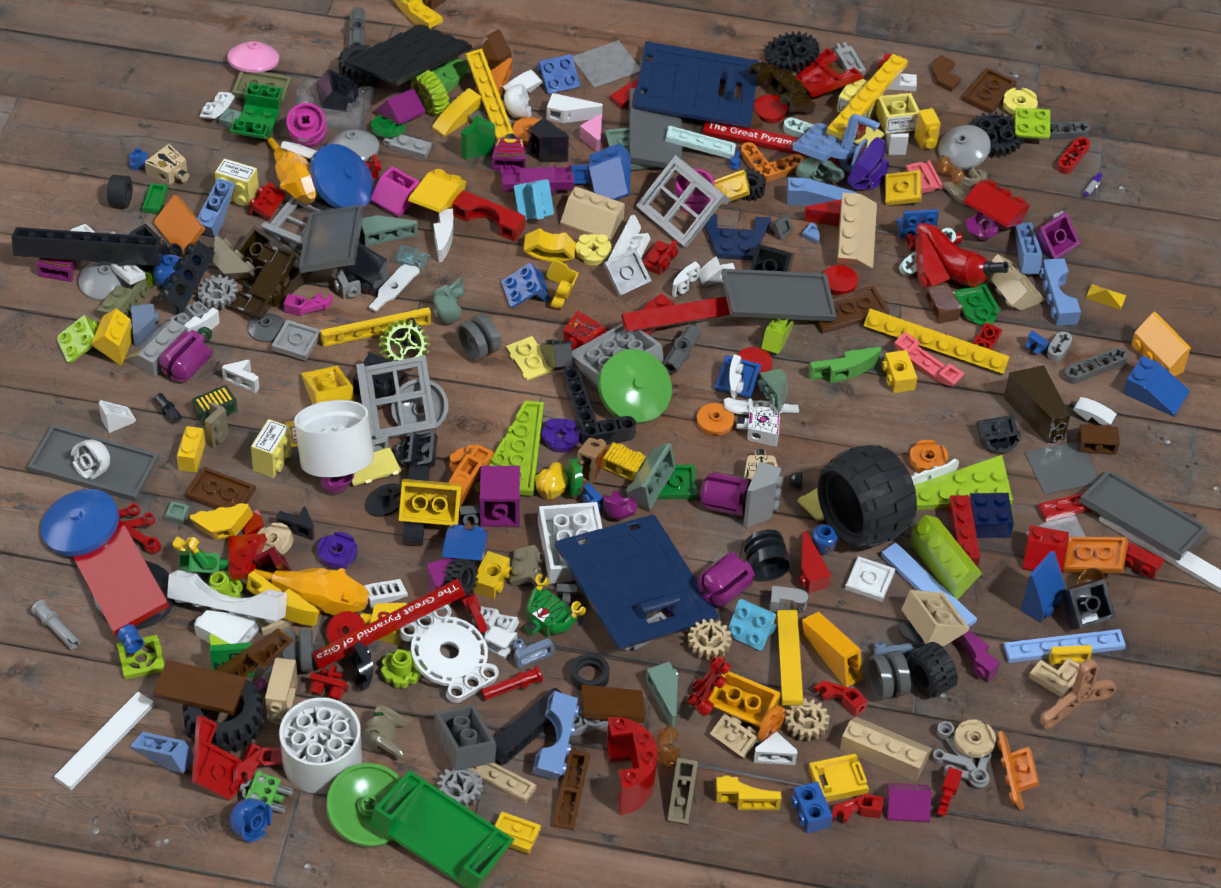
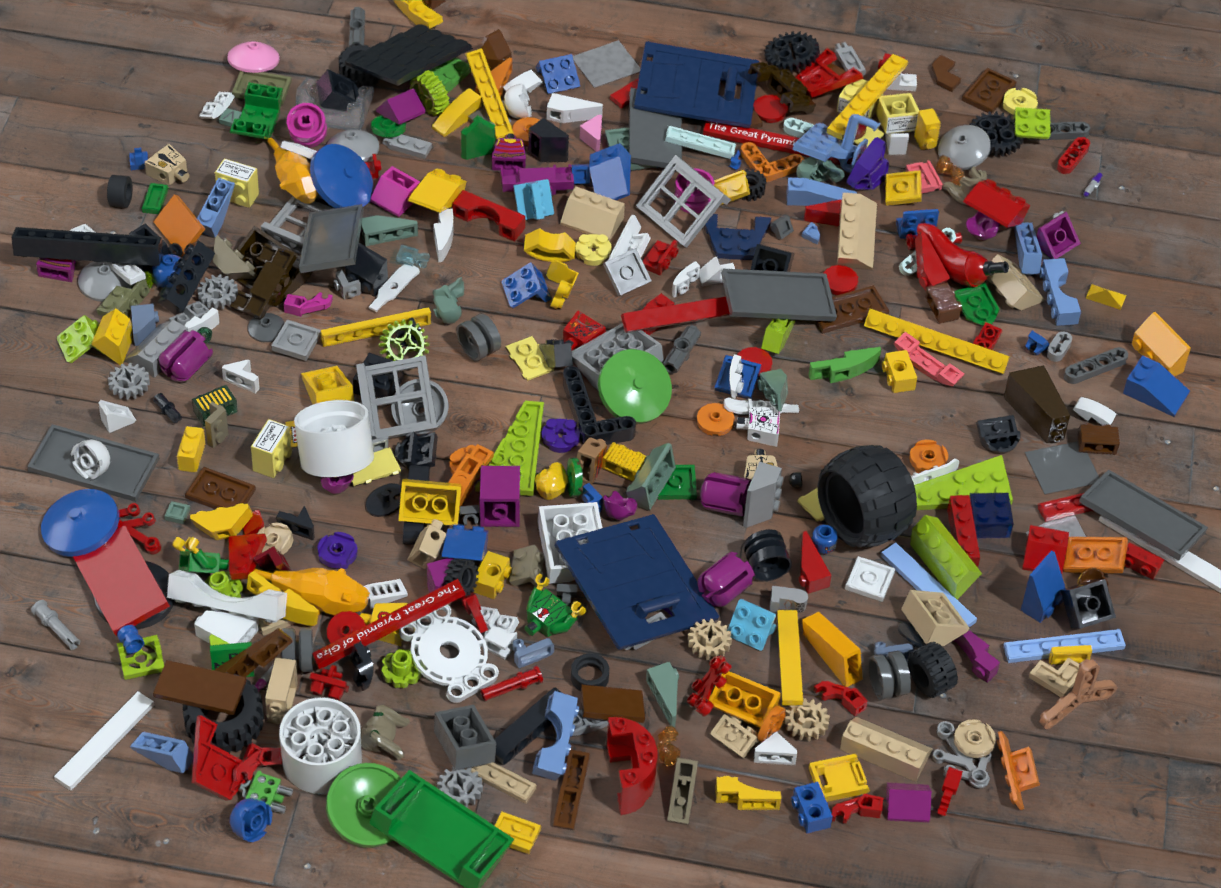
(128, 381): none -> light grey gear
(267, 201): red bracket -> none
(428, 544): none -> tan torso

